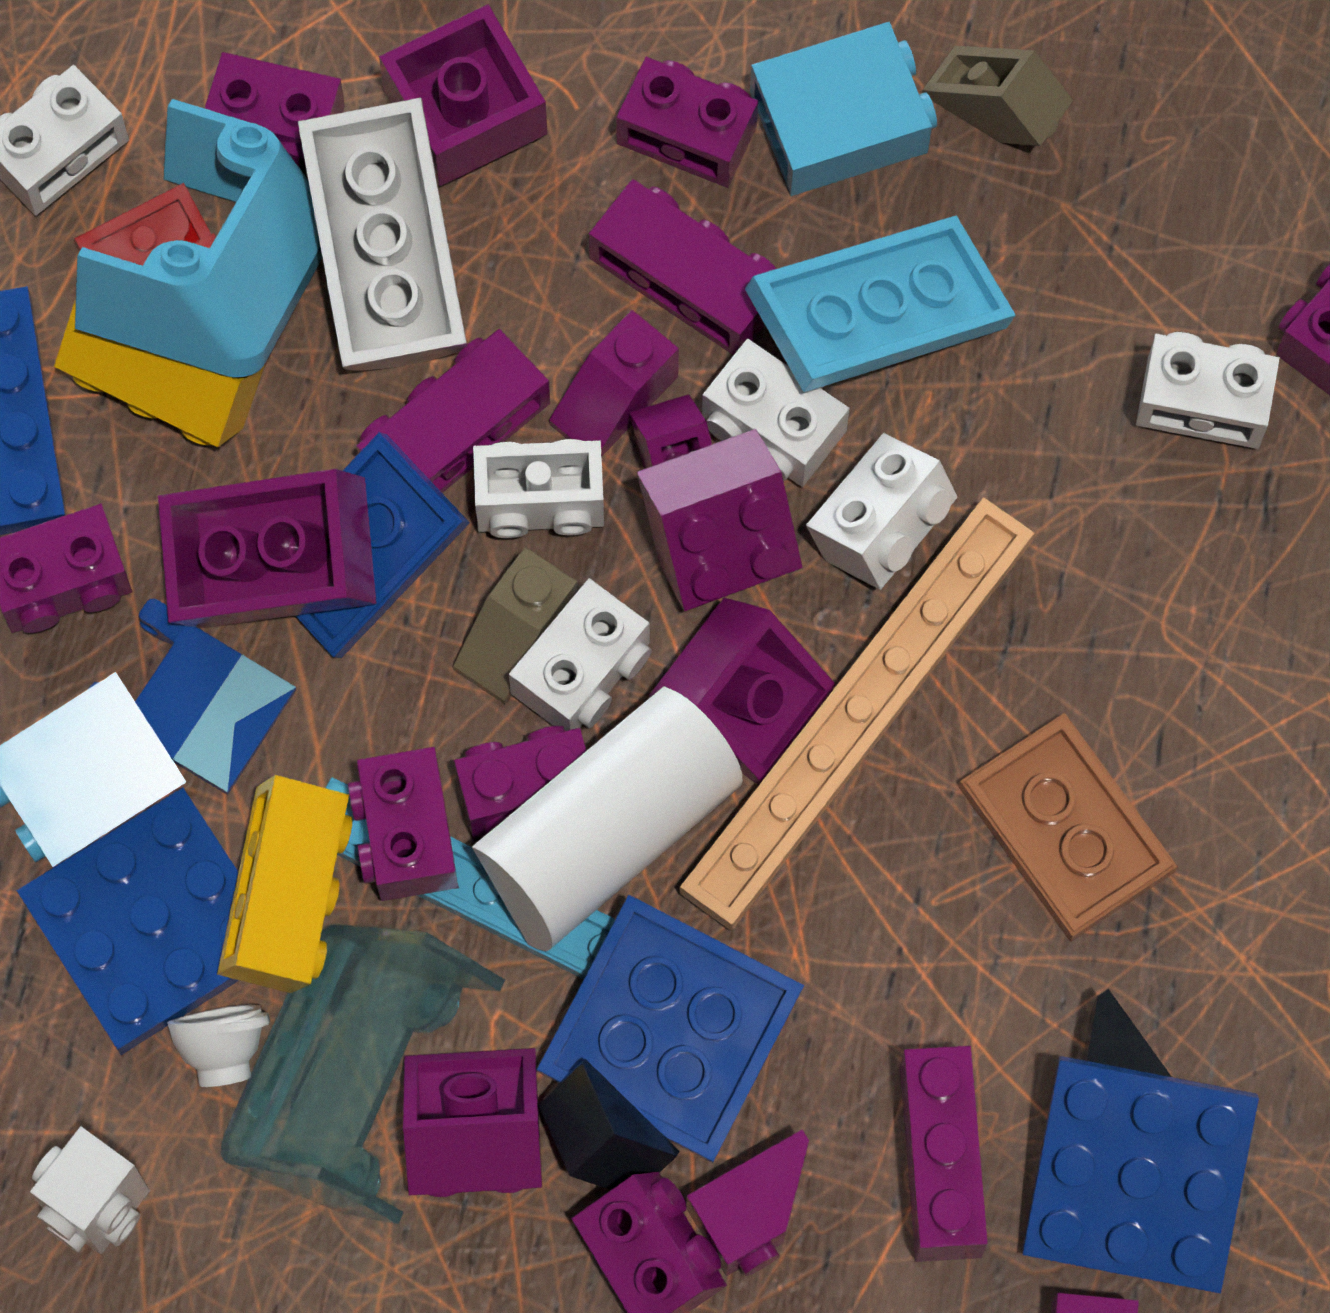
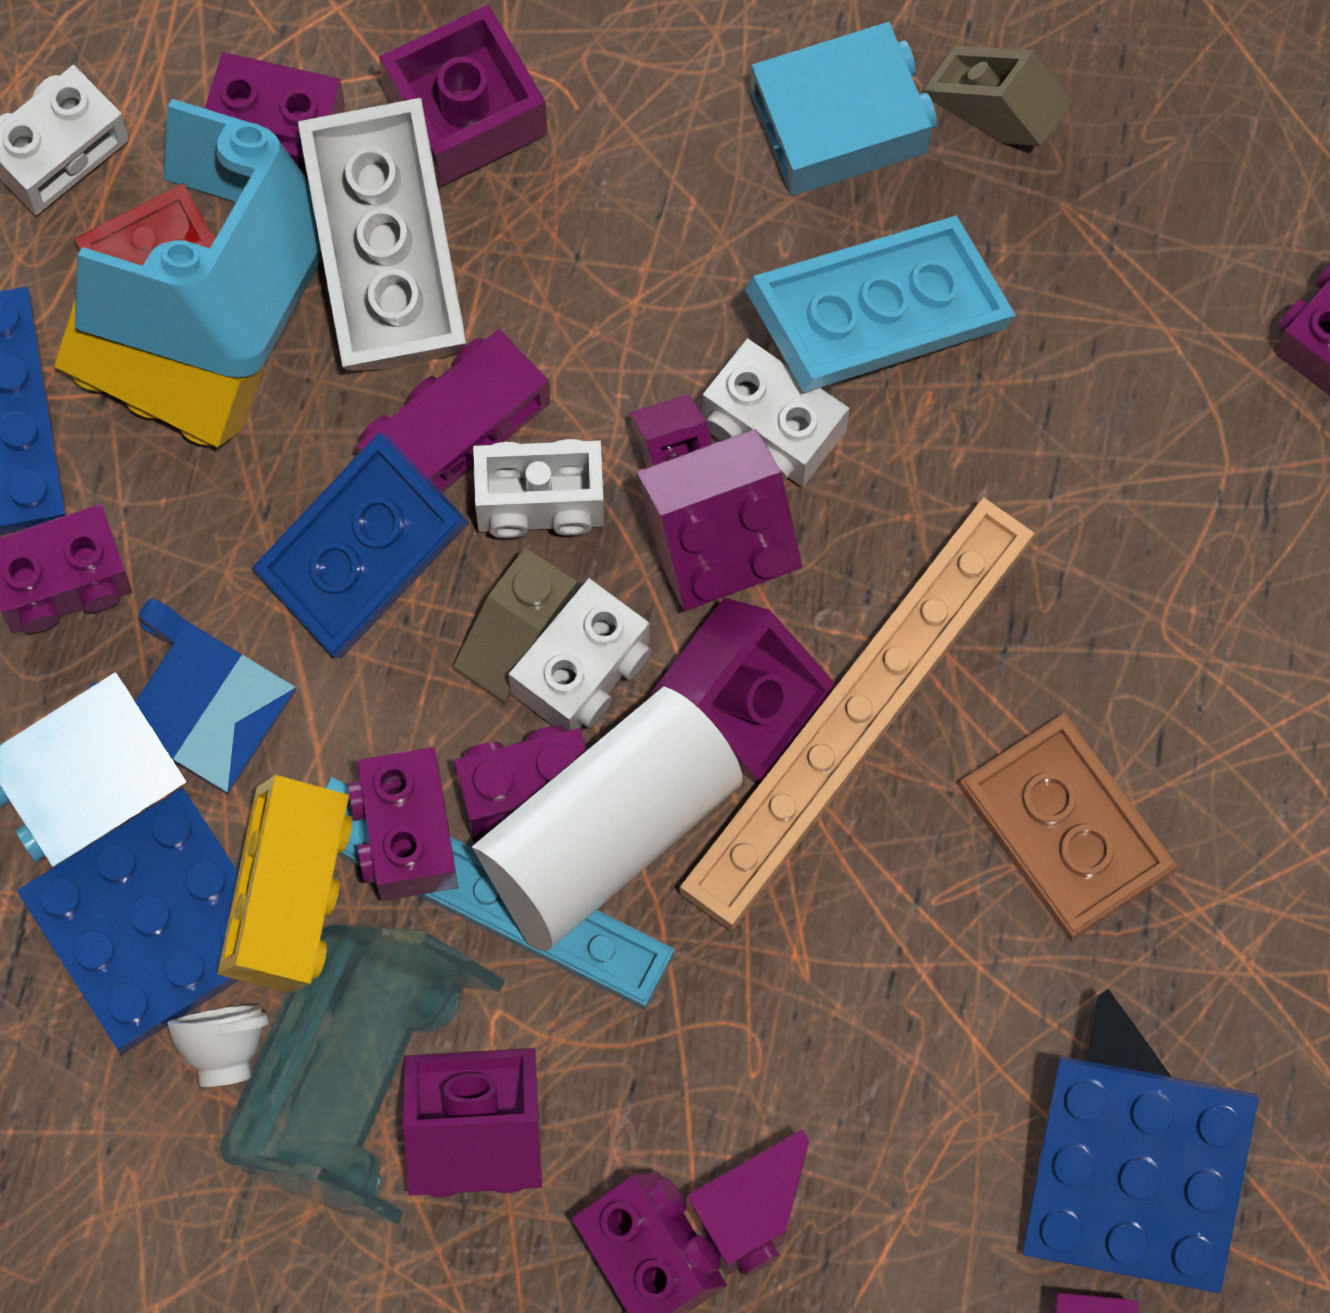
(88, 1193): white brick -> none
(267, 549): magenta brick -> none
(601, 1131): black slope -> none
(617, 377): magenta slope -> none
(674, 1025): blue plate -> none
(679, 264): magenta brick -> none
(687, 120): magenta brick -> none
(882, 511): white brick -> none
(943, 1154): magenta brick -> none
(1208, 389): white brick -> none

